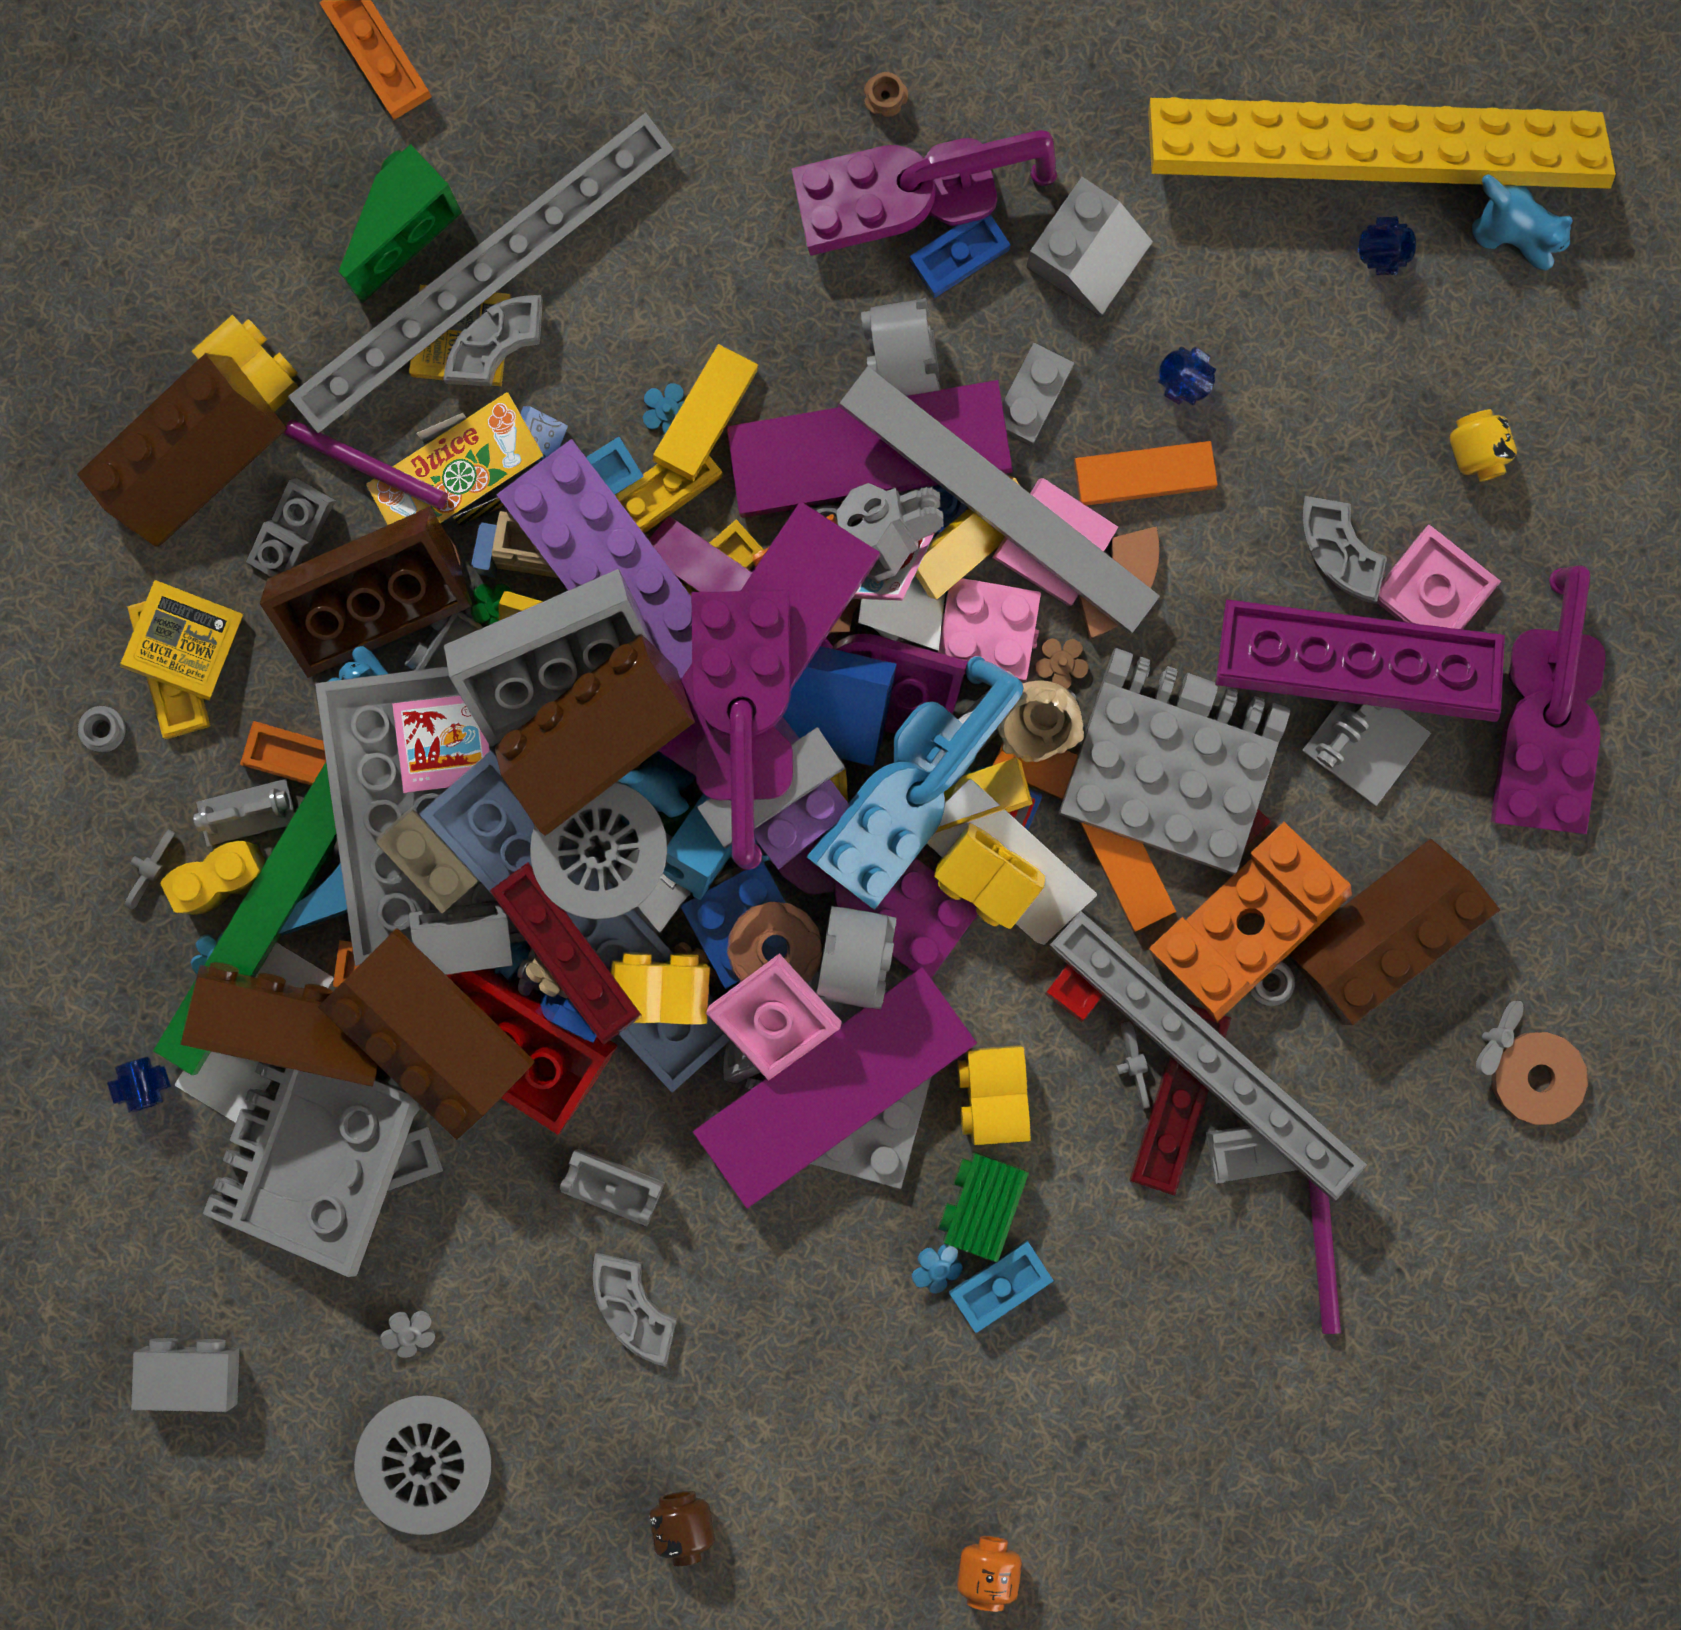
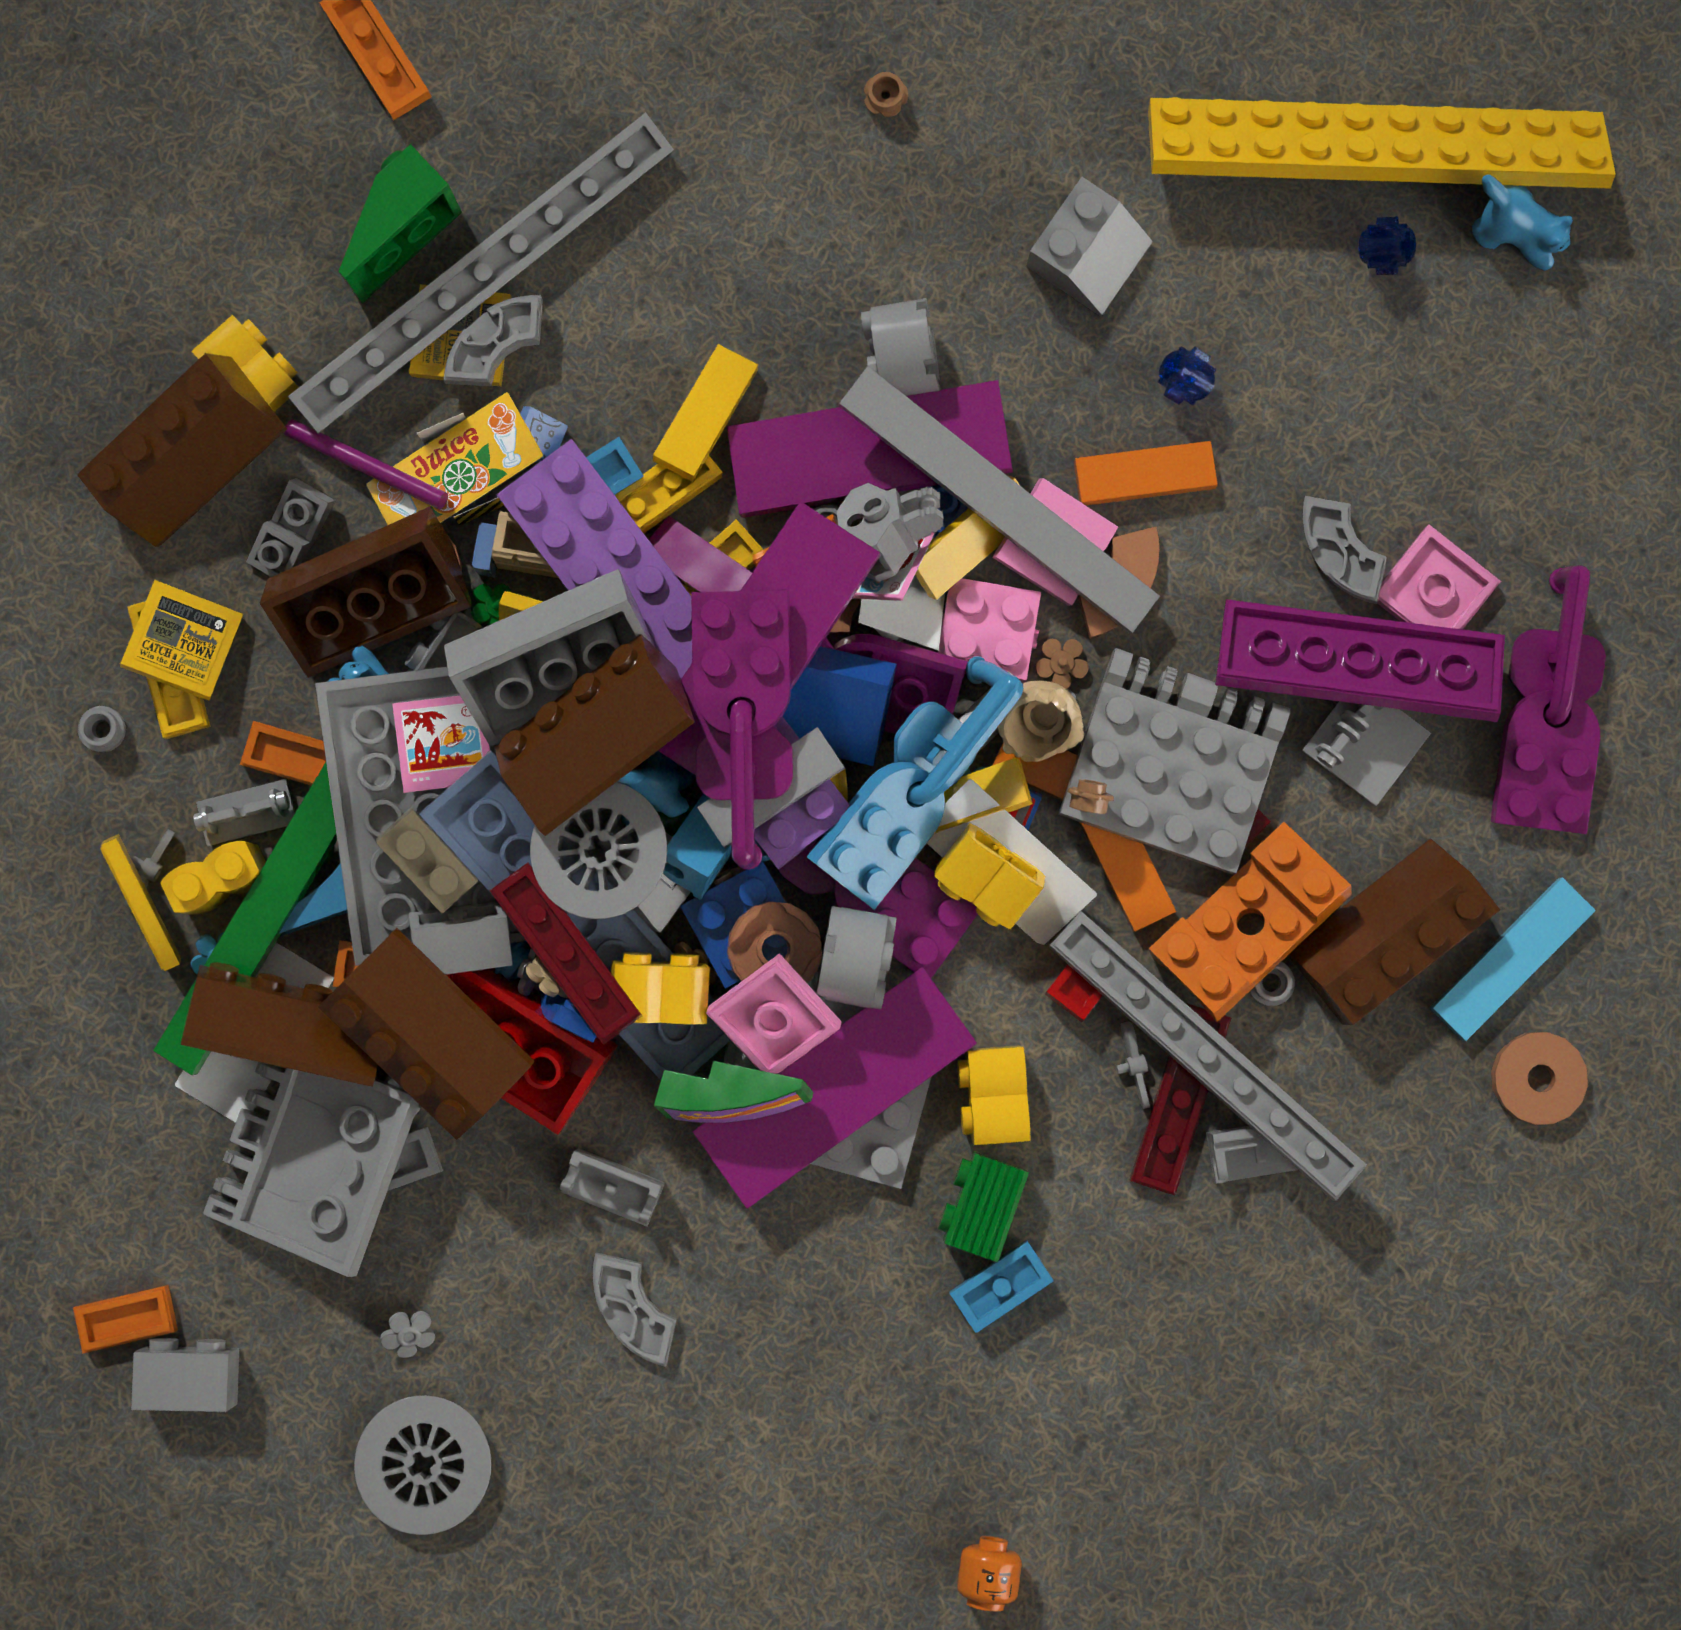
(125, 1319): none -> orange tile
(138, 1084): clear blue gear -> none
(140, 902): none -> yellow tile
(663, 407): dark azure plant -> none
(681, 1527): reddish brown head -> none
(729, 1094): none -> green slope
(861, 198): magenta plate -> none
(937, 1268): dark azure plant -> none
(959, 254): blue plate -> none
(1034, 393): light grey plate -> none
(1090, 796): none -> medium nougat plate
(1325, 1260): magenta bar -> none
(1483, 445): yellow head -> none
(1499, 1039): light grey piece -> none
(1512, 959): none -> medium azure tile

